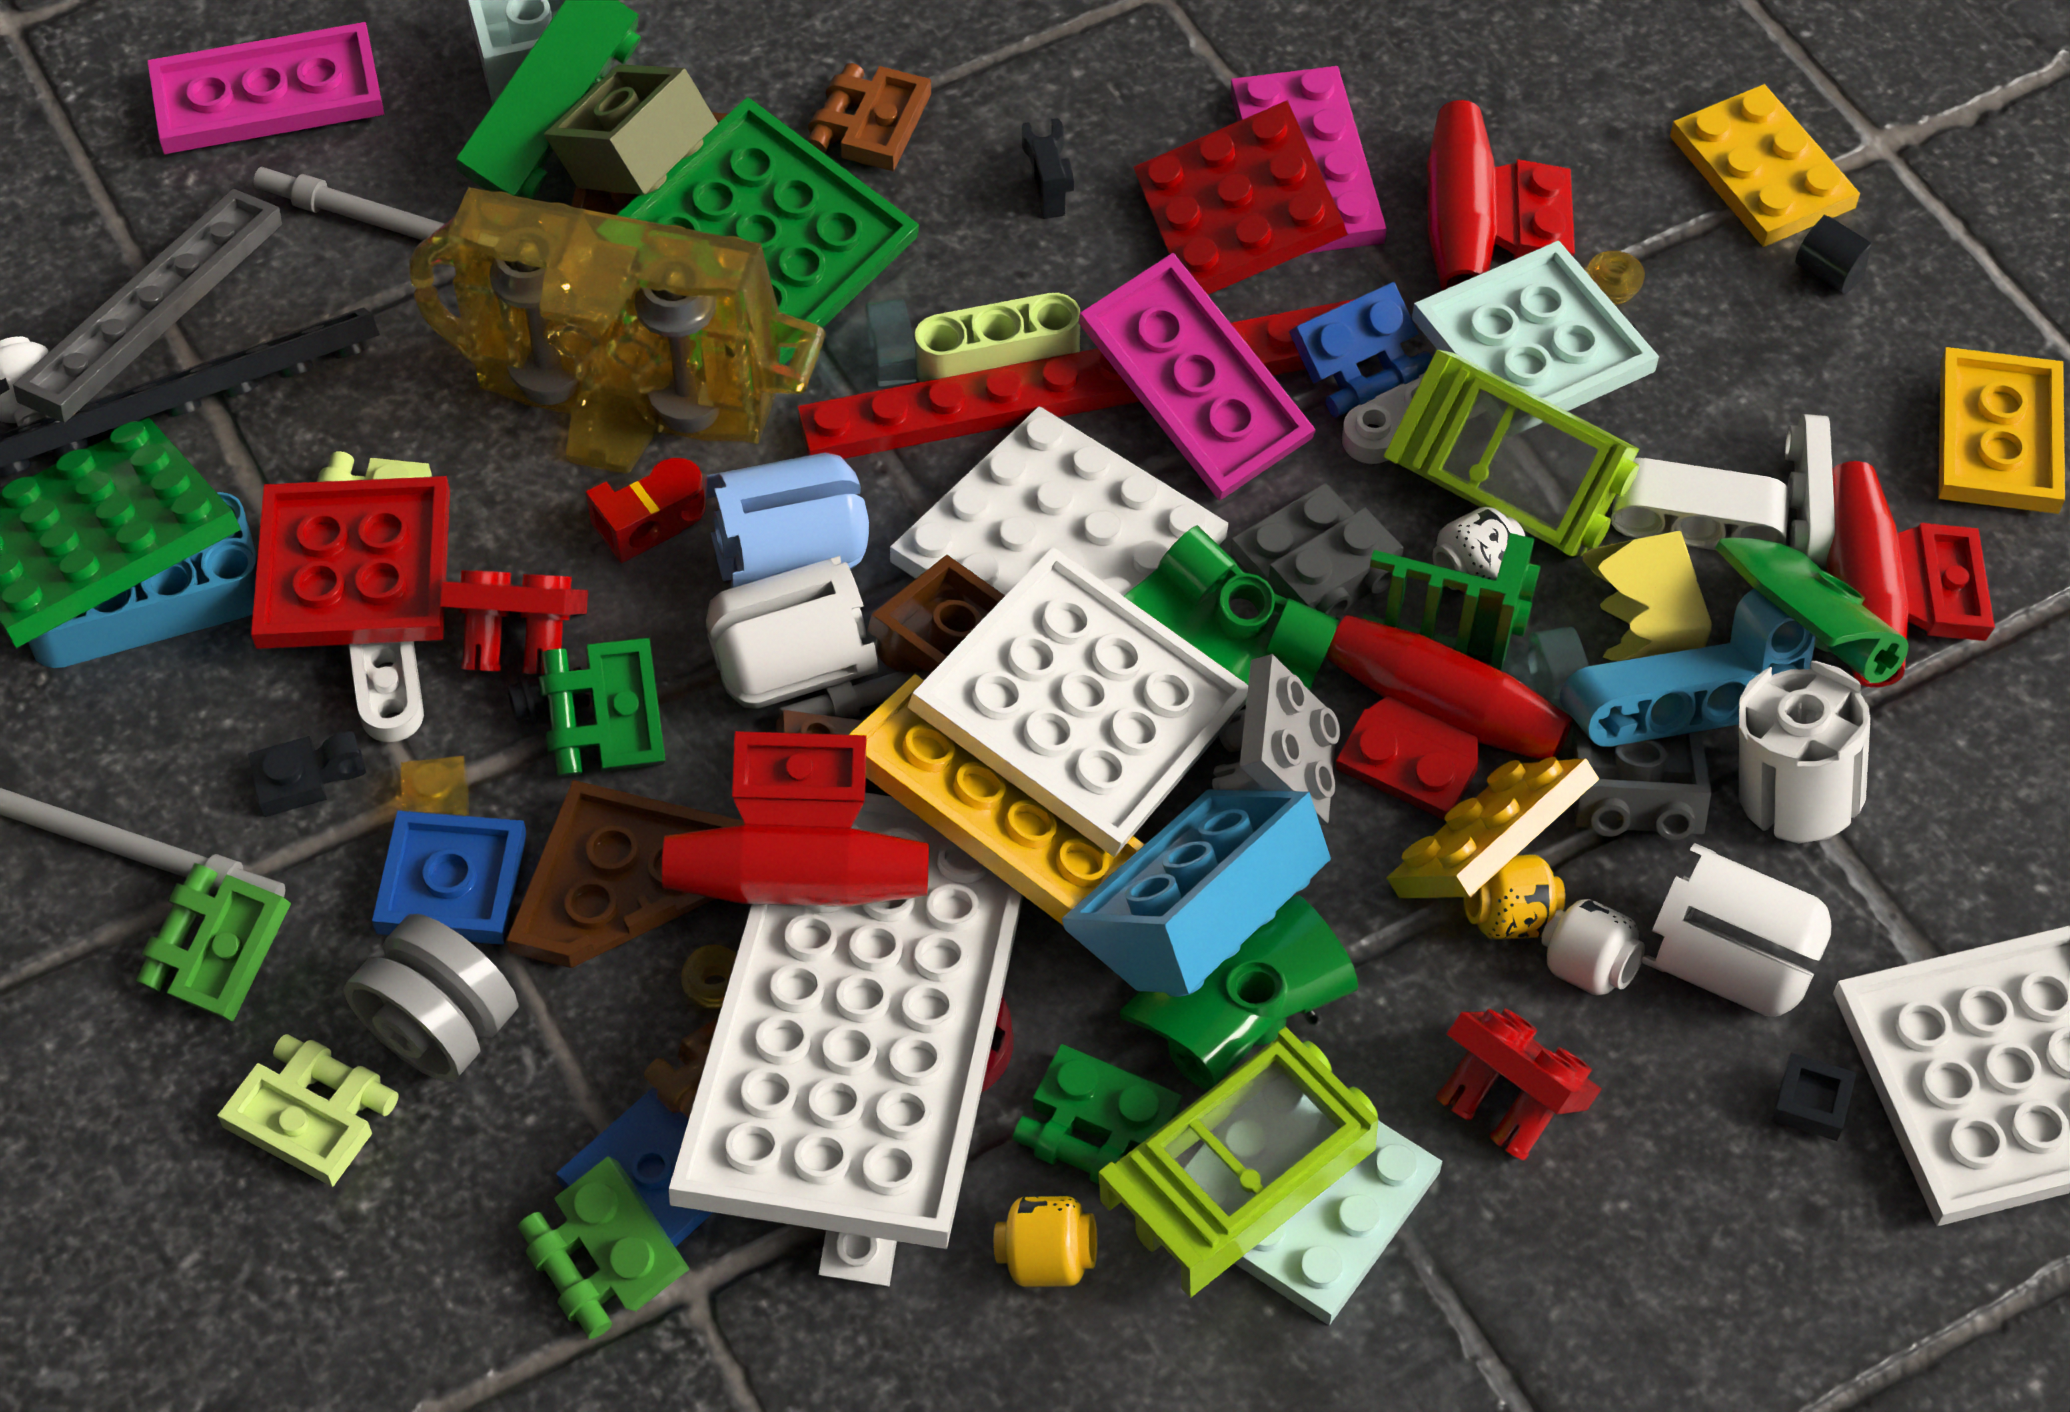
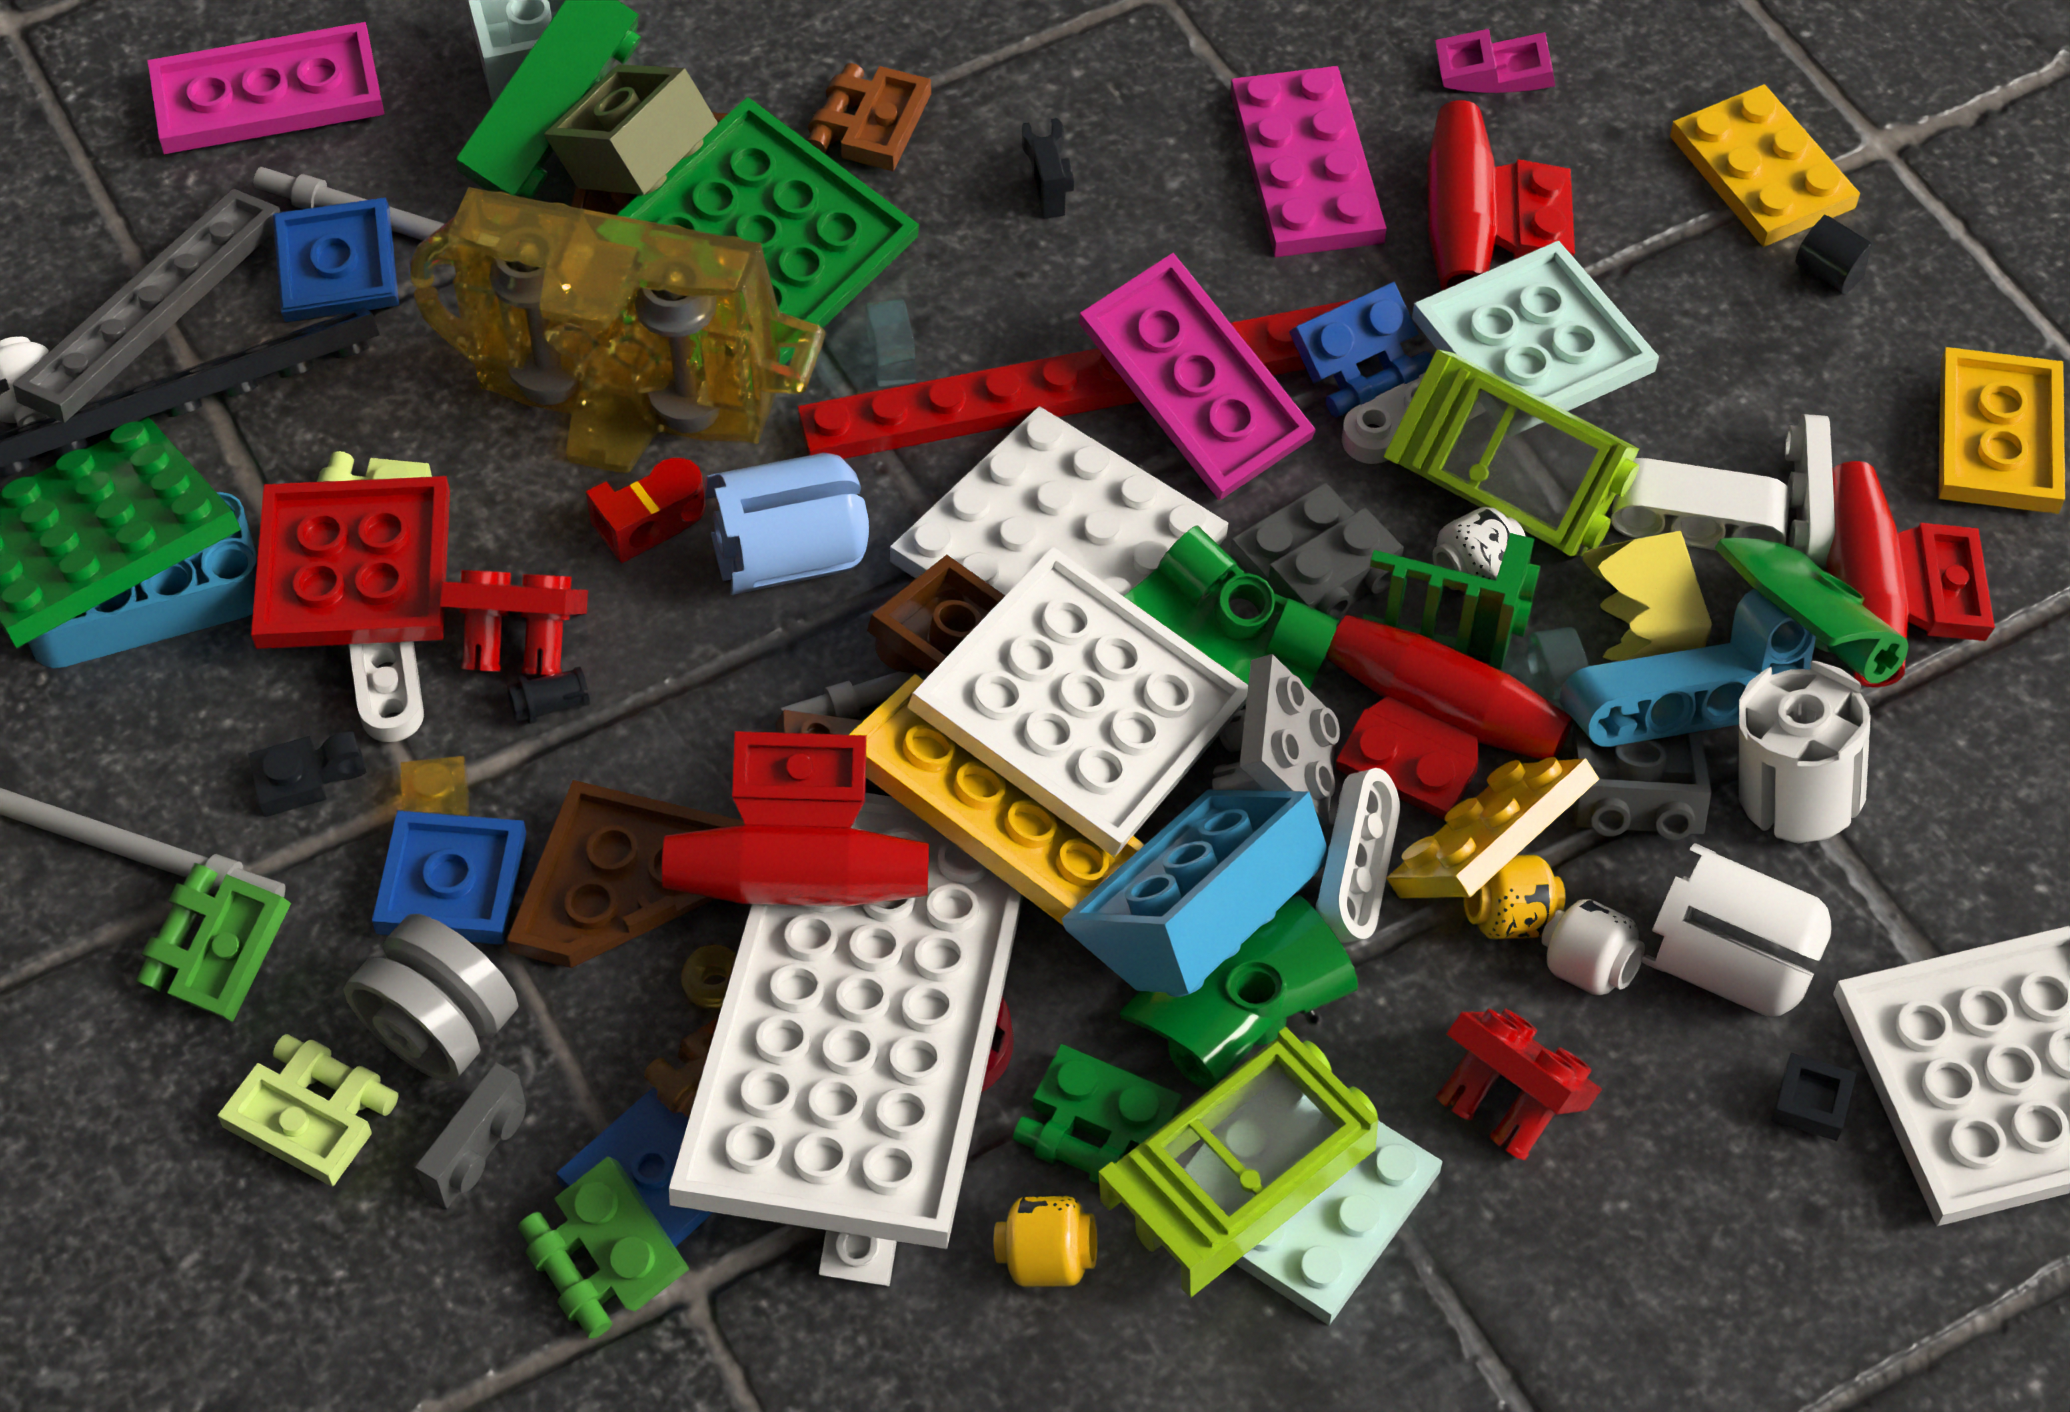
(335, 259): none -> blue plate
(461, 1150): none -> dark grey plate
(622, 702): green plate -> none
(790, 634): white cylinder -> none
(996, 335): yellowish green beam -> none
(1241, 199): red plate -> none
(1359, 855): none -> white plate
(1478, 65): none -> dark pink slope
(1617, 275): clear yellow plate -> none

